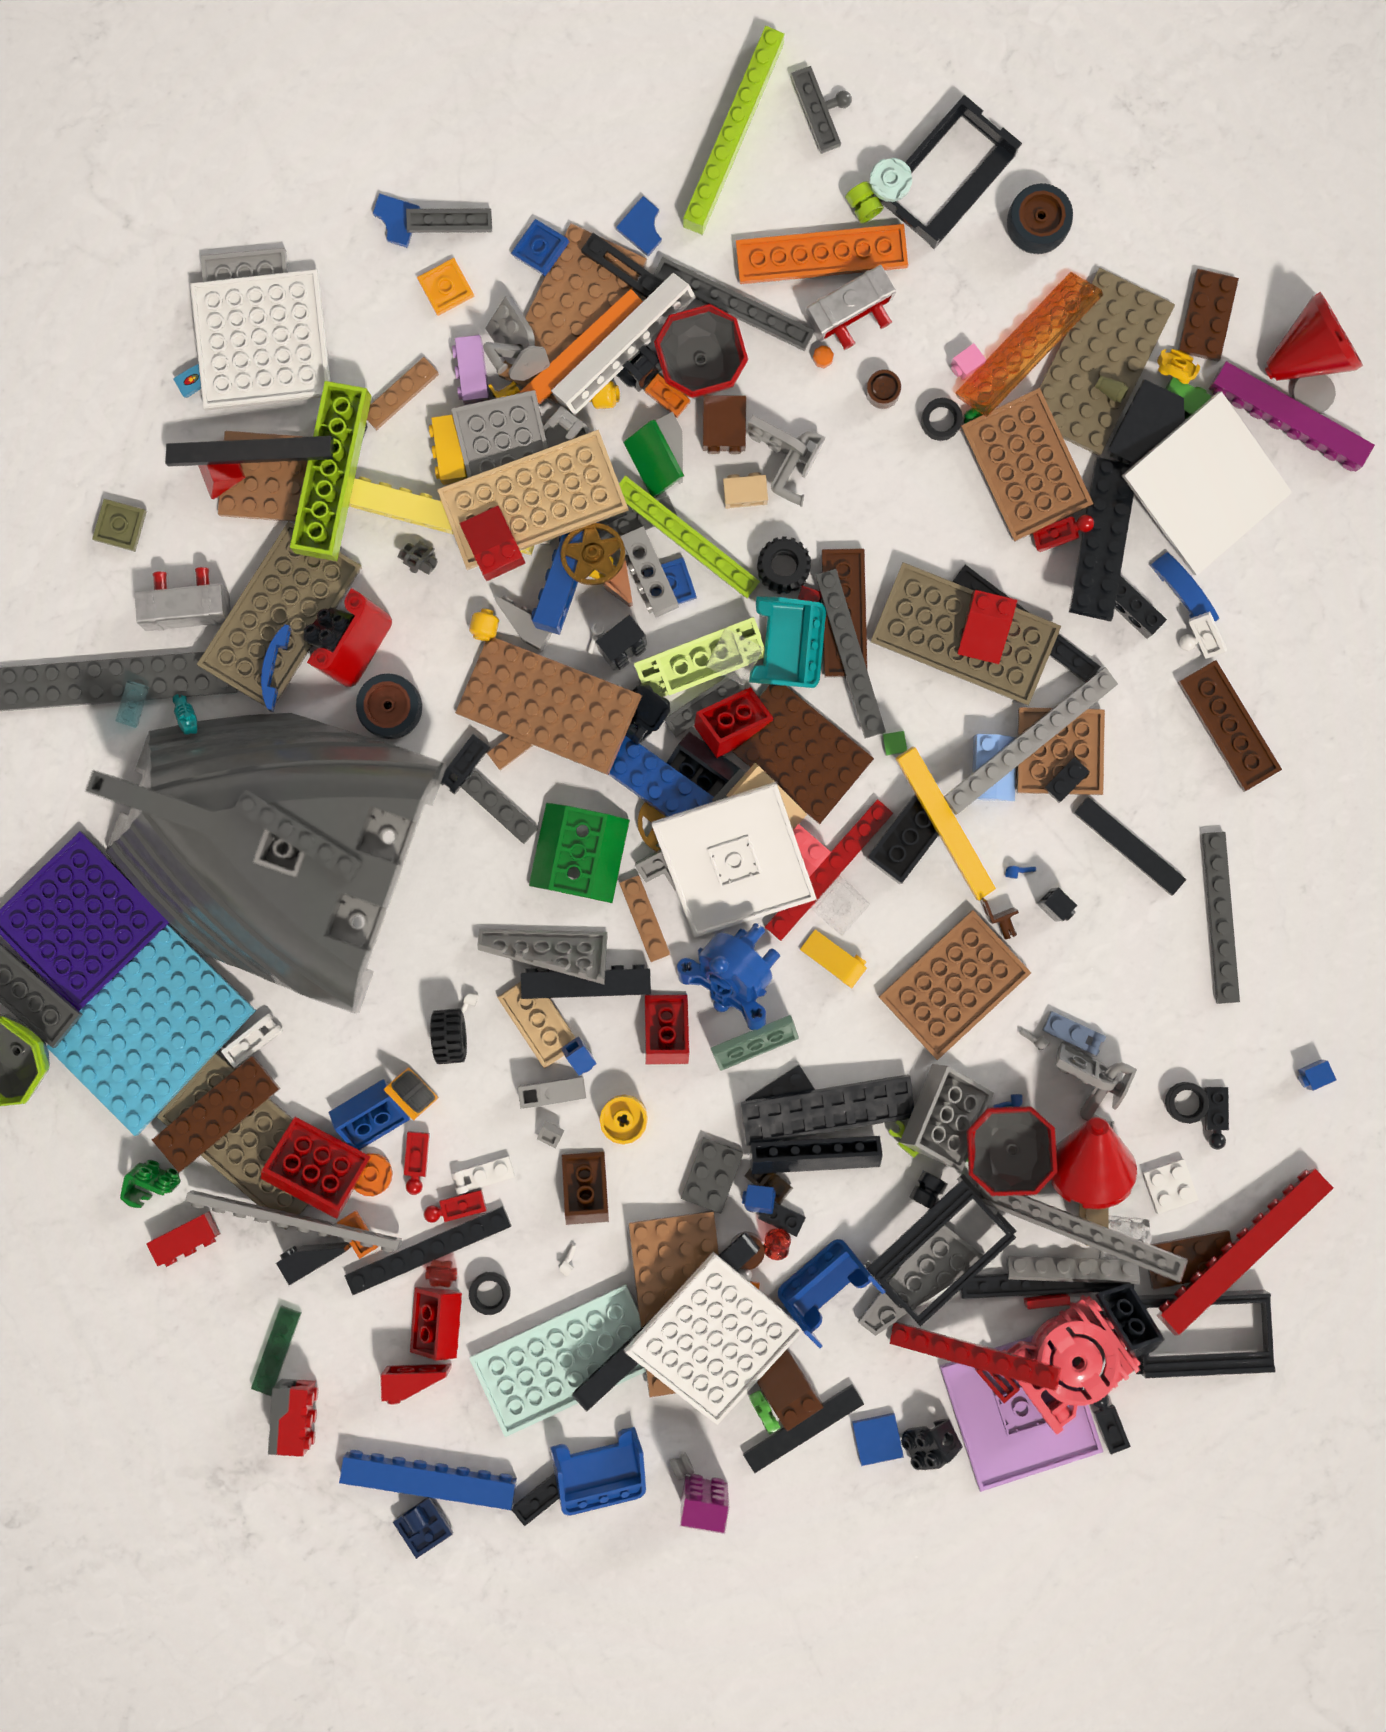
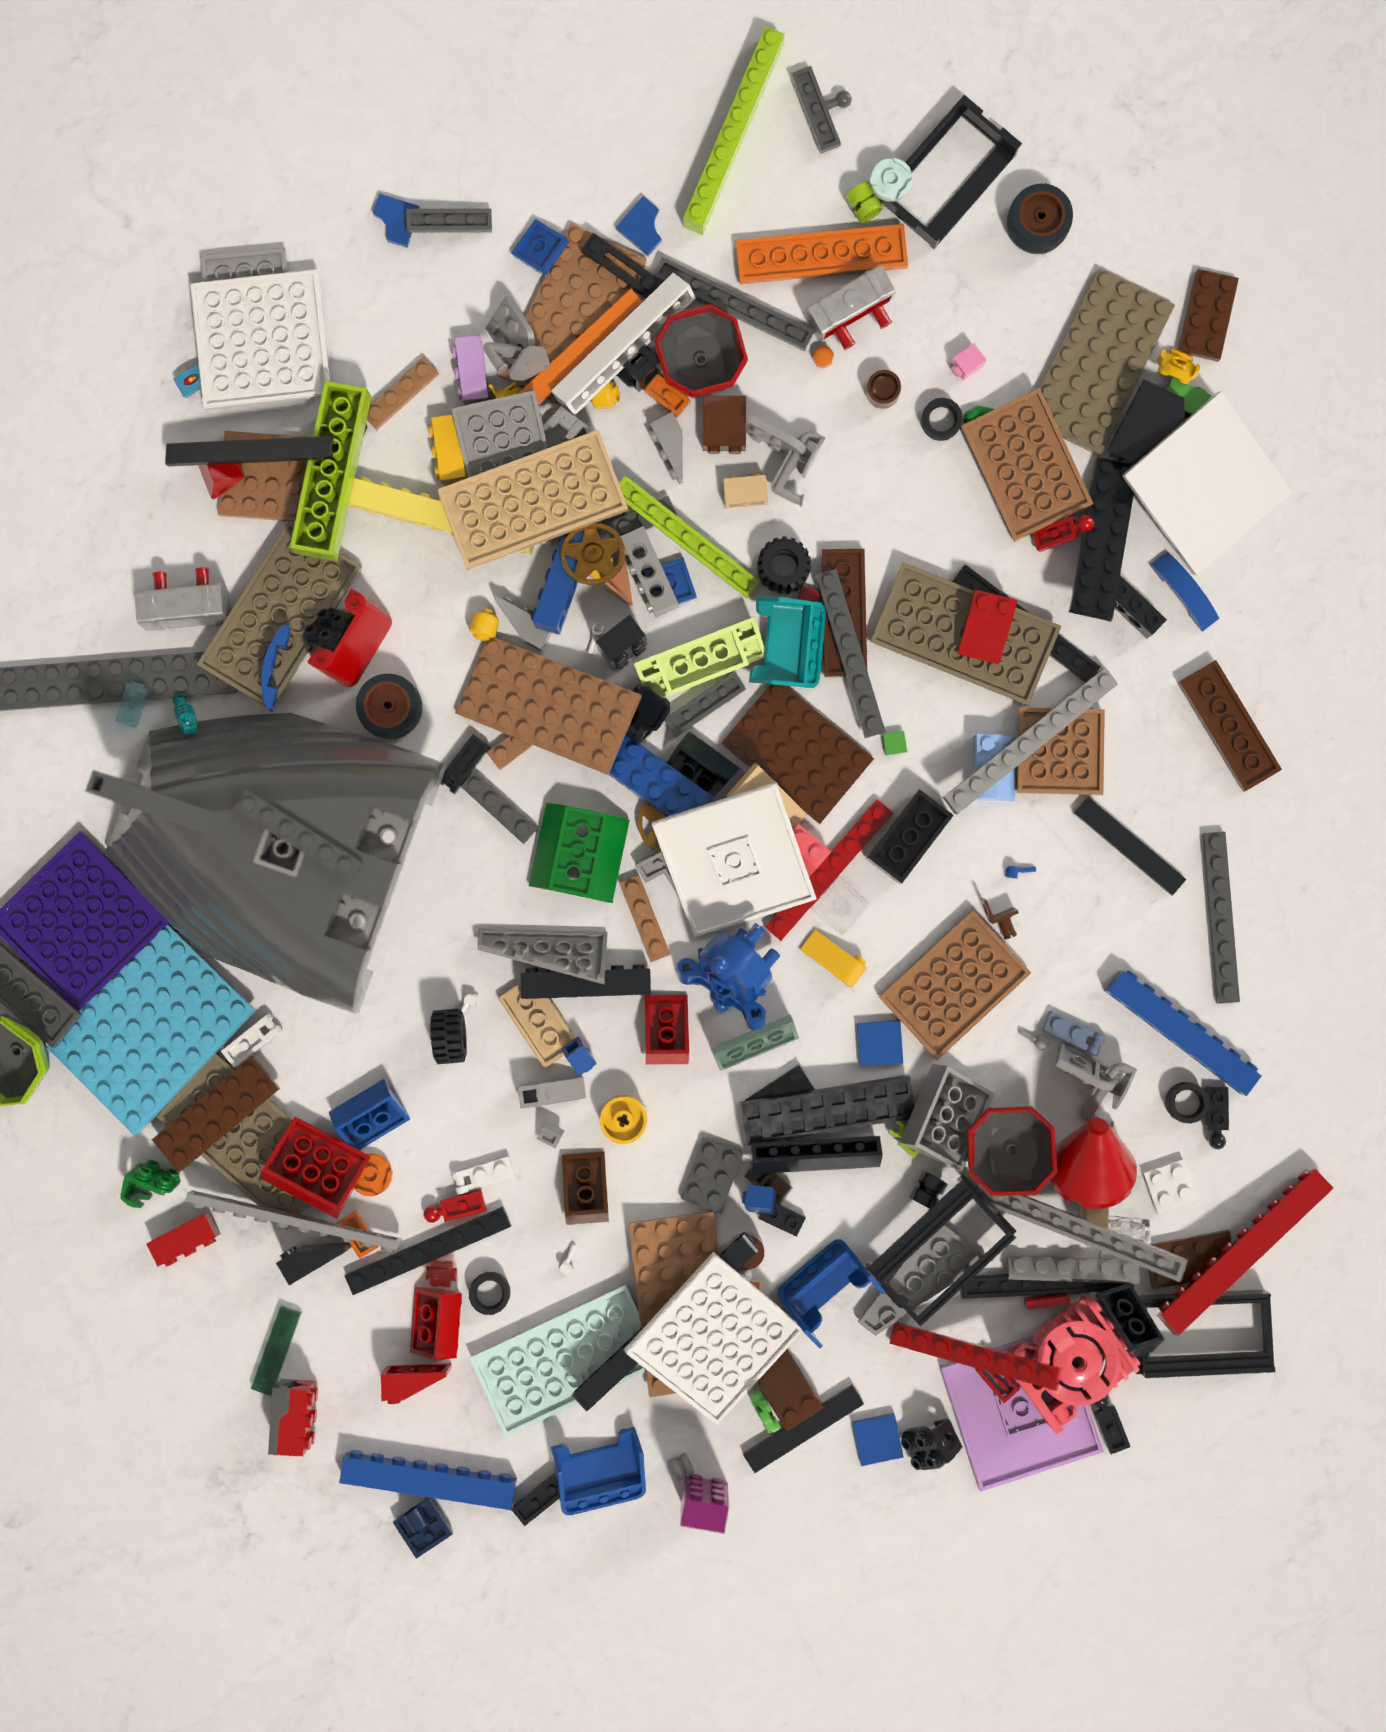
(119, 525): olive plate -> none
(411, 1093): tile -> none
(416, 1160): red plate -> none
(417, 560): dark grey piece -> none
(445, 286): light orange tile -> none
(492, 543): red slope -> none
(653, 458): green tile -> none
(732, 721): red slope -> none
(734, 656): clear tile -> none
(777, 1244): clear red piece -> none
(880, 1043): none -> blue tile
(945, 823): yellow tile -> none
(1016, 1101): blue hand -> none
(1029, 343): clear orange plate -> none
(1057, 905): black brick -> none
(1066, 780): black plate -> none
(1112, 388): olive cone -> none
(1183, 1033): none -> blue brick
(1205, 634): white plate -> none
(1292, 417): magenta brick -> none
(1313, 345): red cone -> none
(1315, 392): light grey tile -> none
(1316, 1075): blue brick -> none

